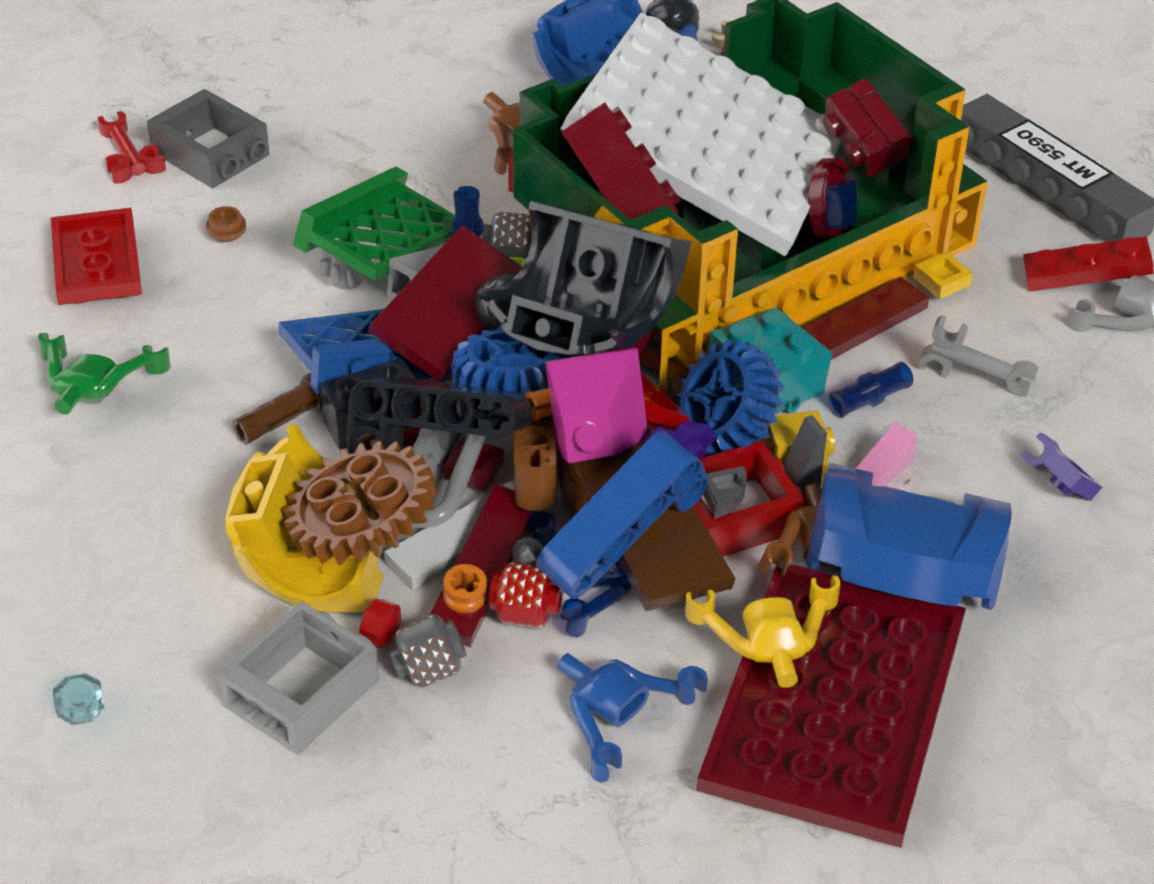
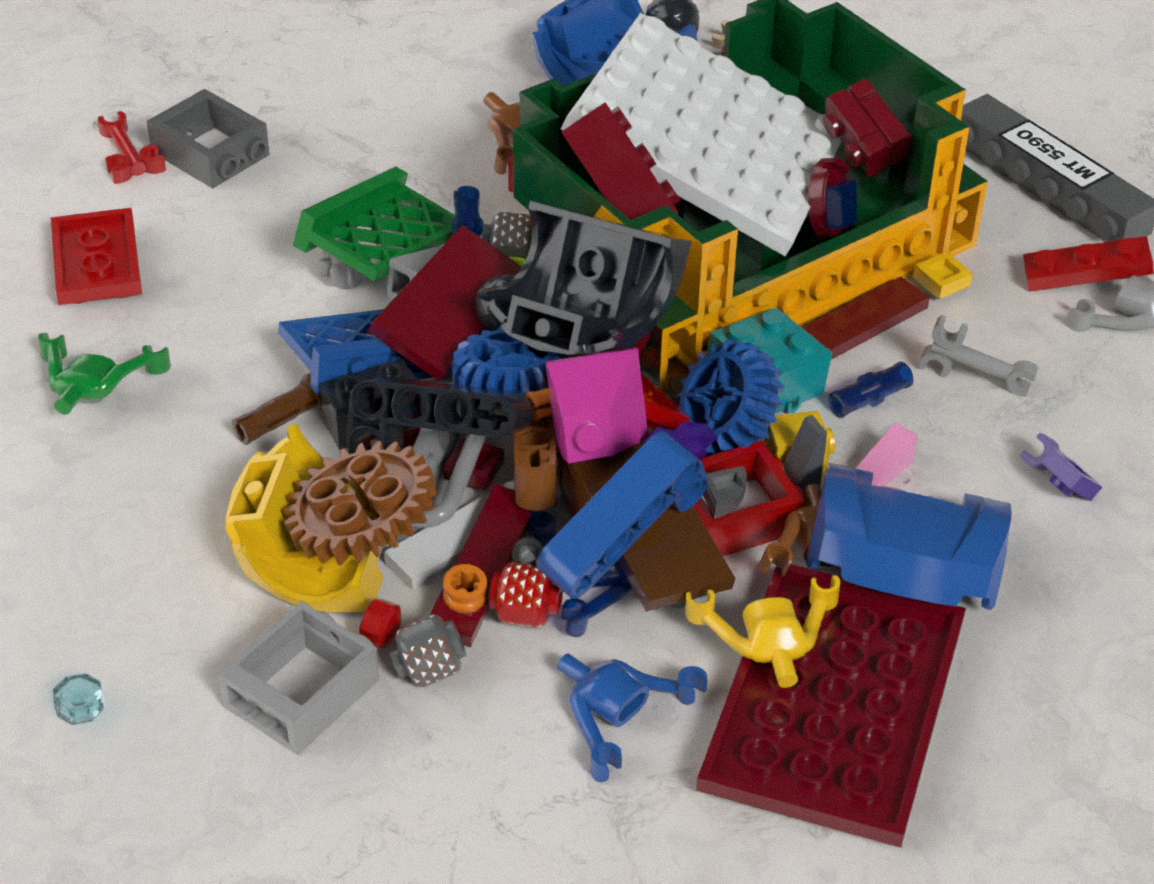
(225, 224): dark orange plate -> none

